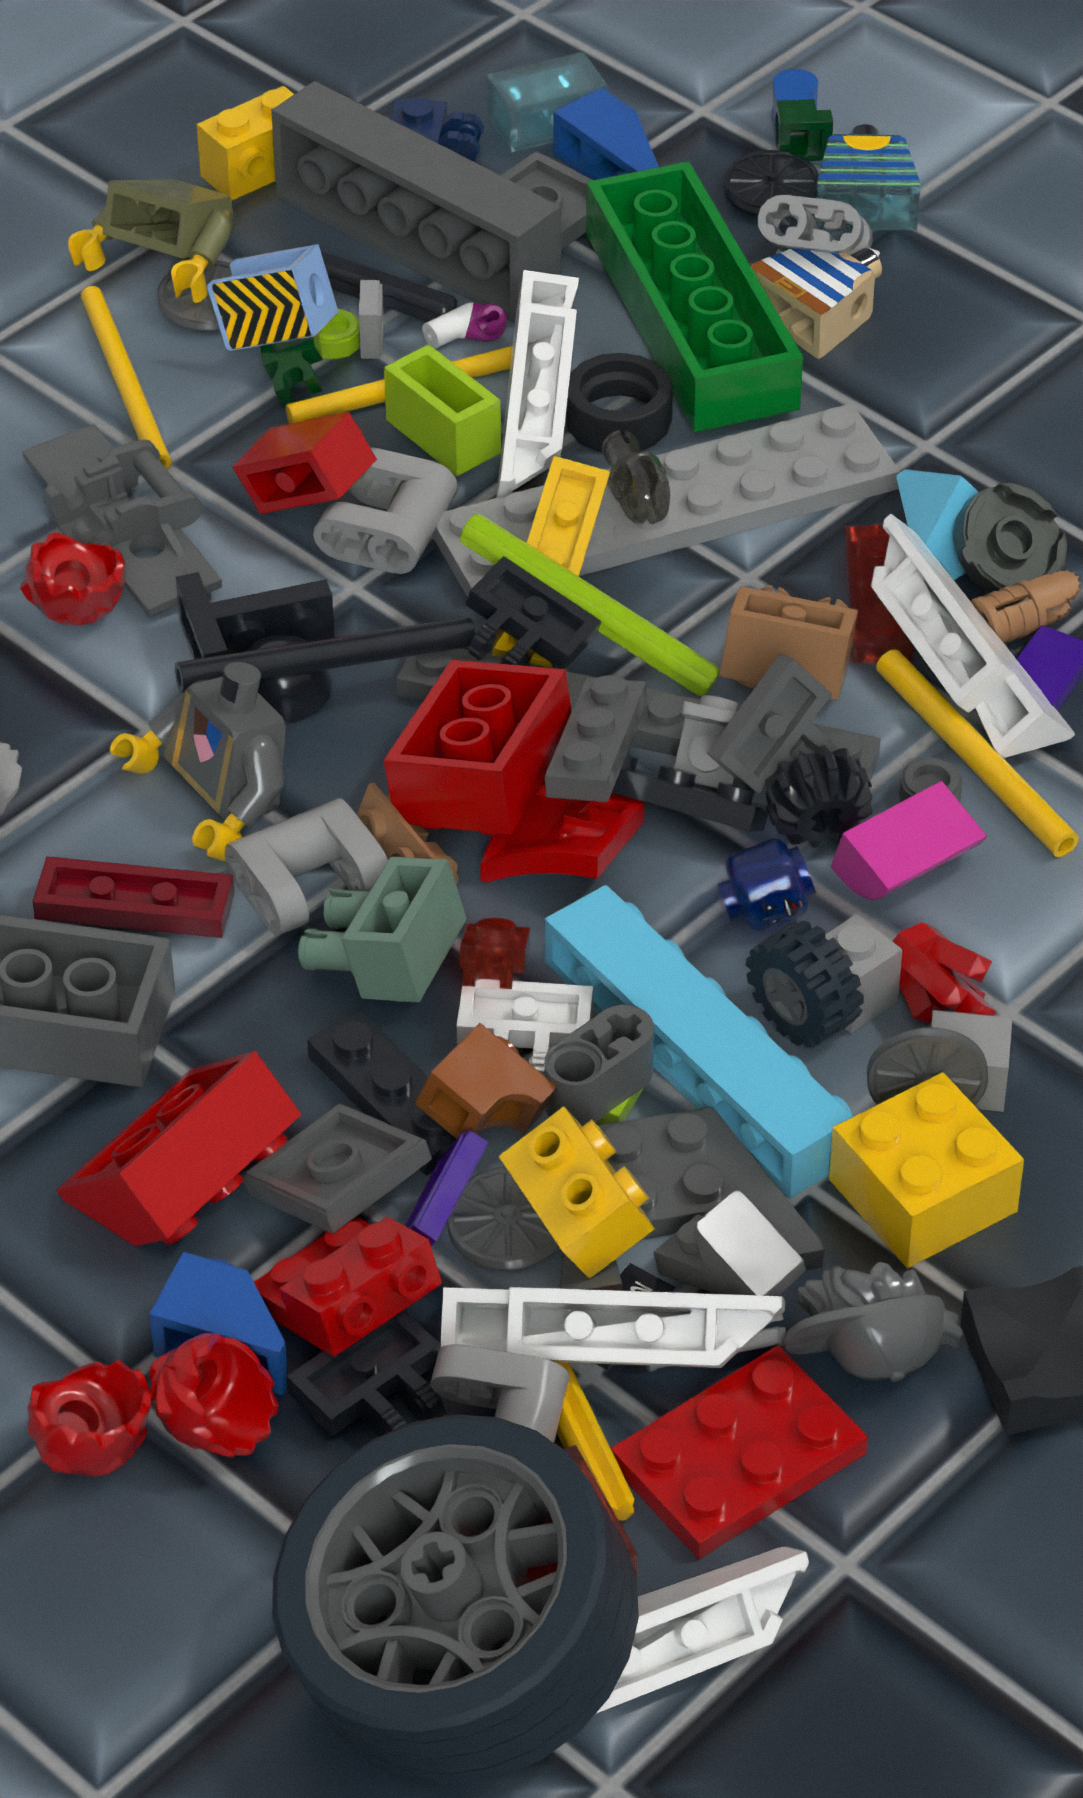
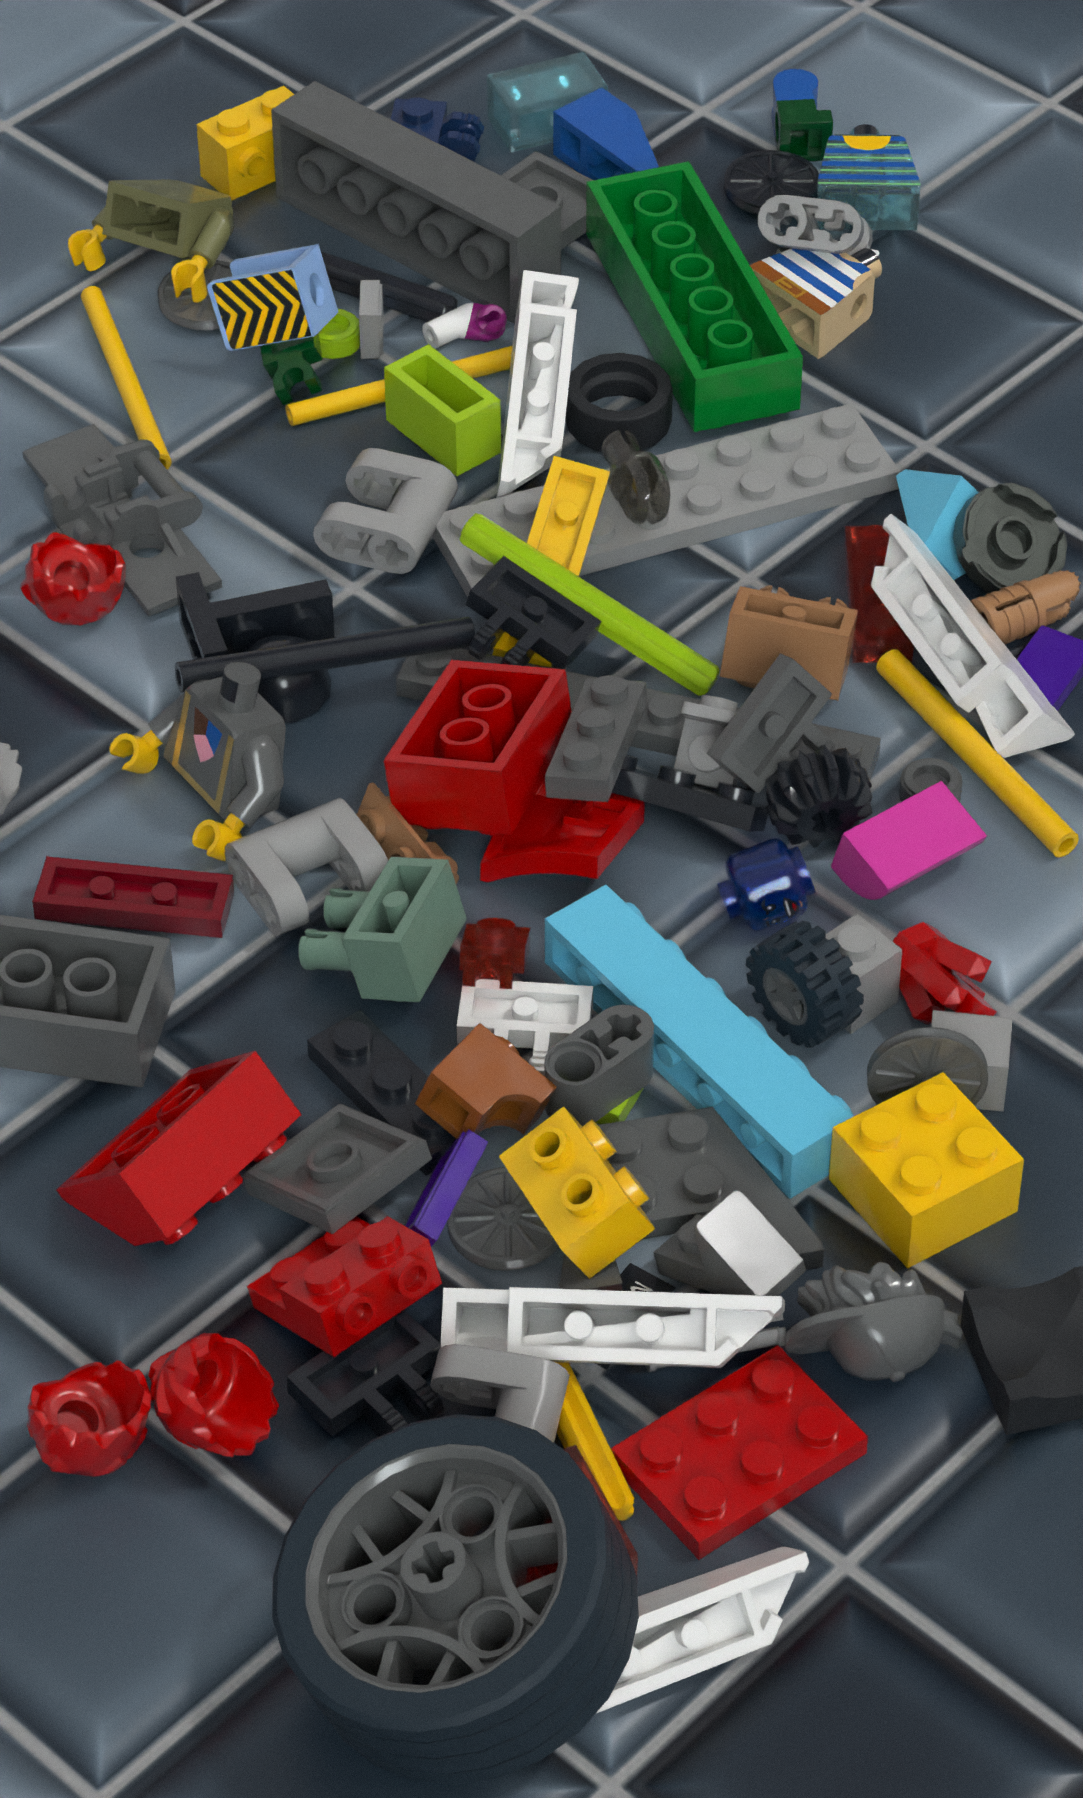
(218, 1299): blue slope -> none
(304, 463): red brick -> none

